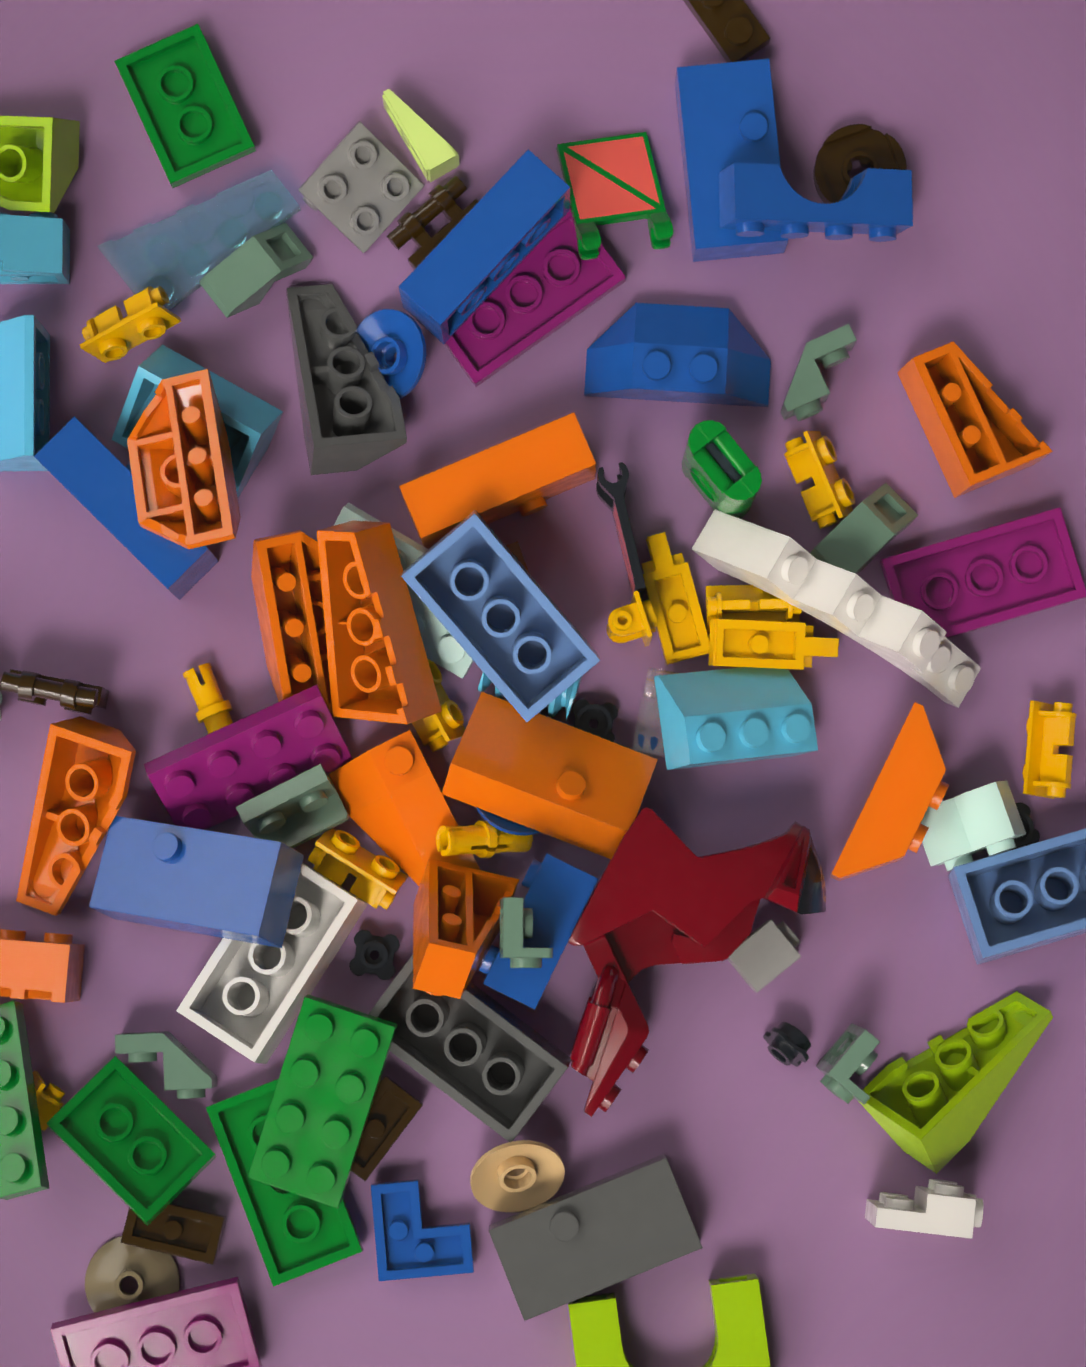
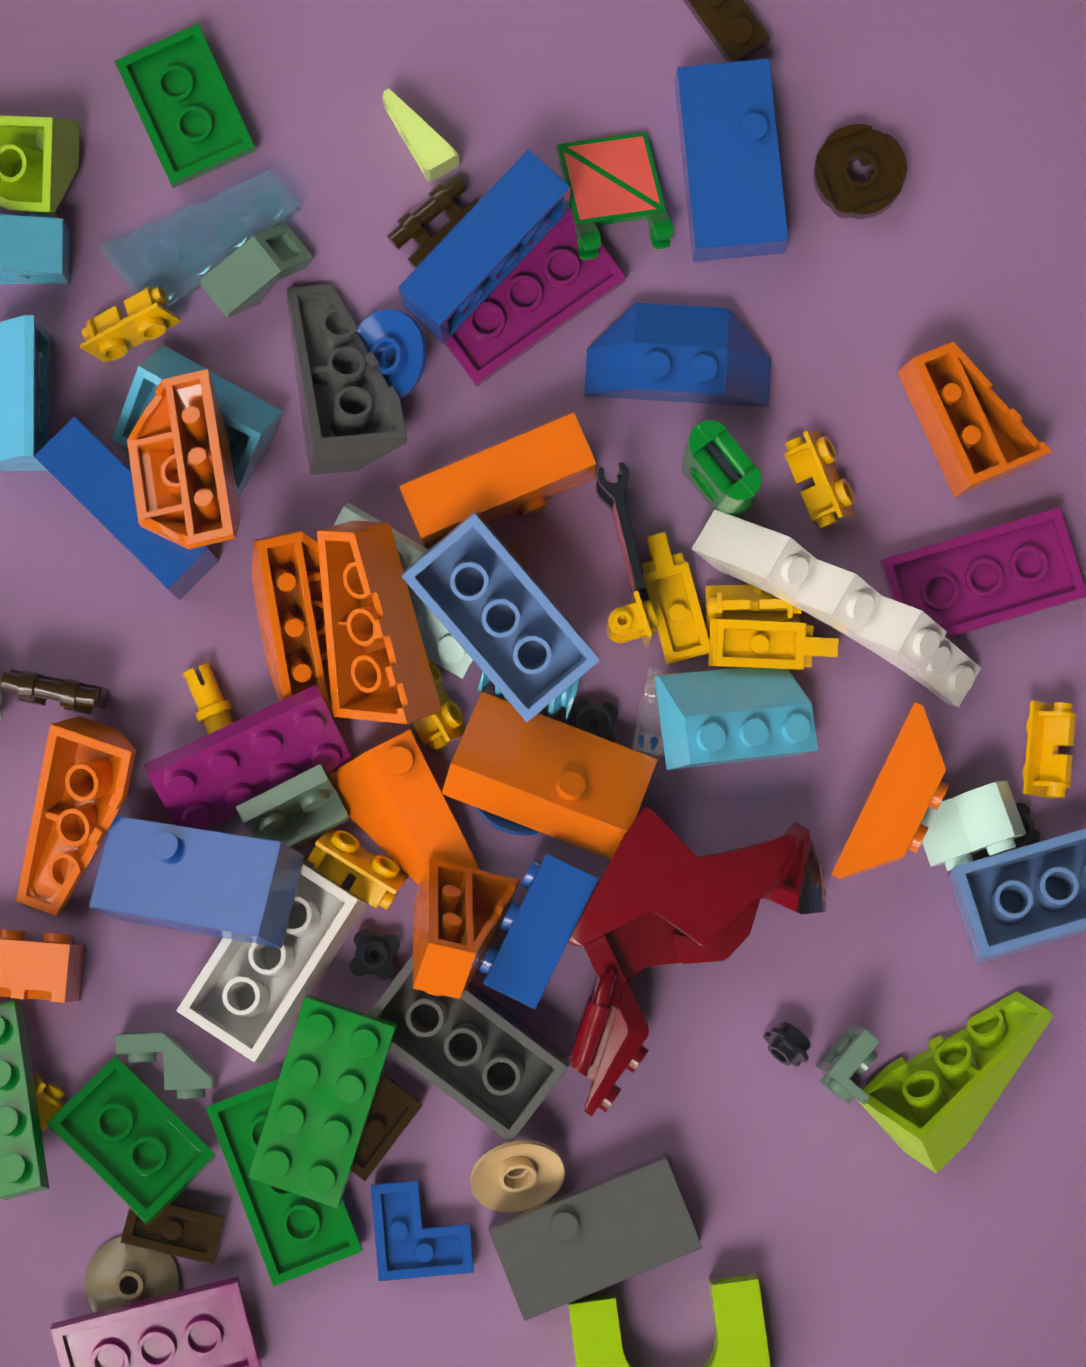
(360, 187): light grey hinge -> none
(480, 840): yellow pin -> none
(516, 925): sand green bracket -> none
(760, 199): blue arch -> none
(765, 954): light grey brick -> none
(808, 386): sand green slope -> none
(865, 530): sand green slope -> none
(936, 1209): white plate -> none

